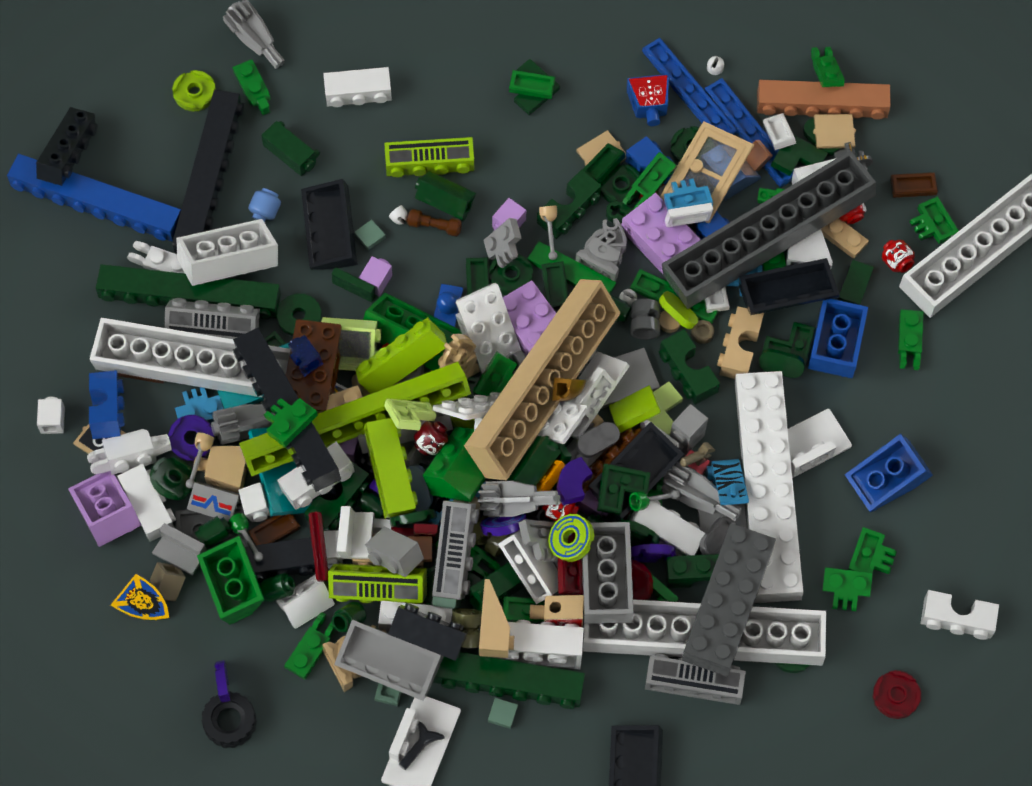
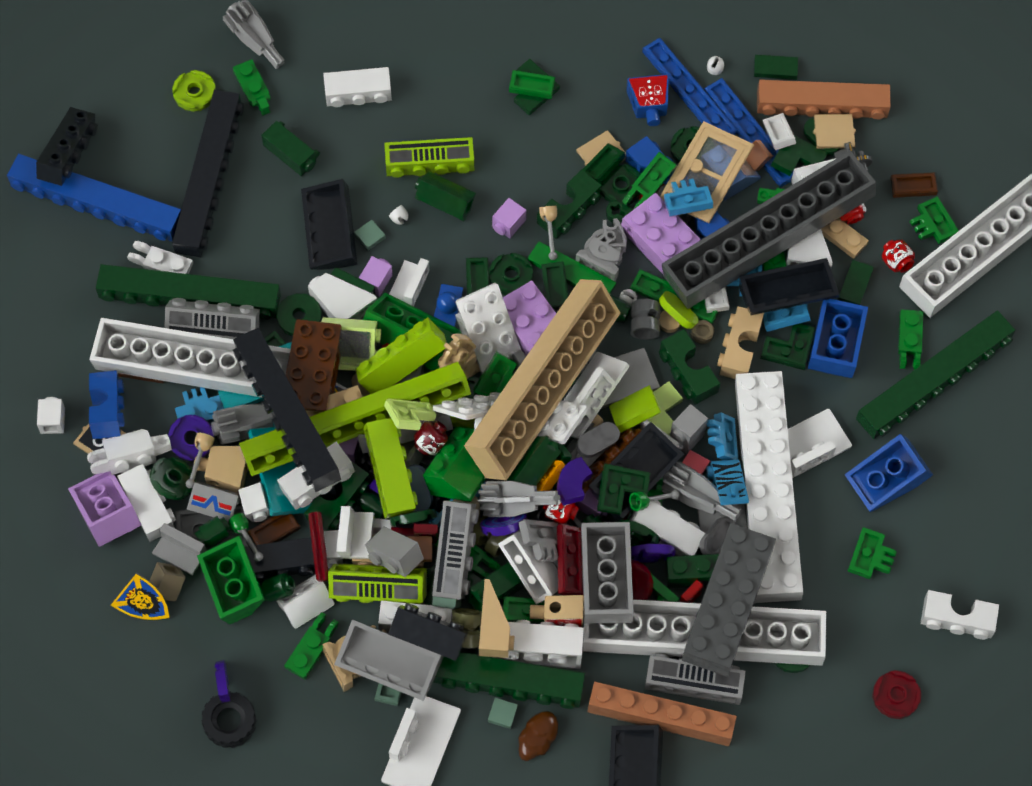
(227, 252): white brick -> none
(264, 205): medium blue head -> none
(289, 420): green hinge -> none
(304, 355): clear blue brick -> none
(340, 298): none -> white slope
(343, 617): dark green brick -> none
(410, 281): none -> white panel
(425, 738): black piece -> none
(451, 226): reddish brown piece -> none
(502, 242): light grey hinge -> none
(537, 735): none -> reddish brown arm
(559, 537): lime tile -> none
(567, 389): pearl gold brick -> none
(668, 714): none -> nougat brick
(688, 215): white tile -> none
(692, 592): none -> red tile
(699, 456): dark tan bar -> none
(723, 436): none -> dark azure hinge
(776, 67): none -> dark green tile
(776, 360): dark green tile -> none
(786, 317): none -> dark azure hinge
(827, 68): green hinge -> none
(847, 586): green hinge -> none
(935, 374): none -> dark green brick

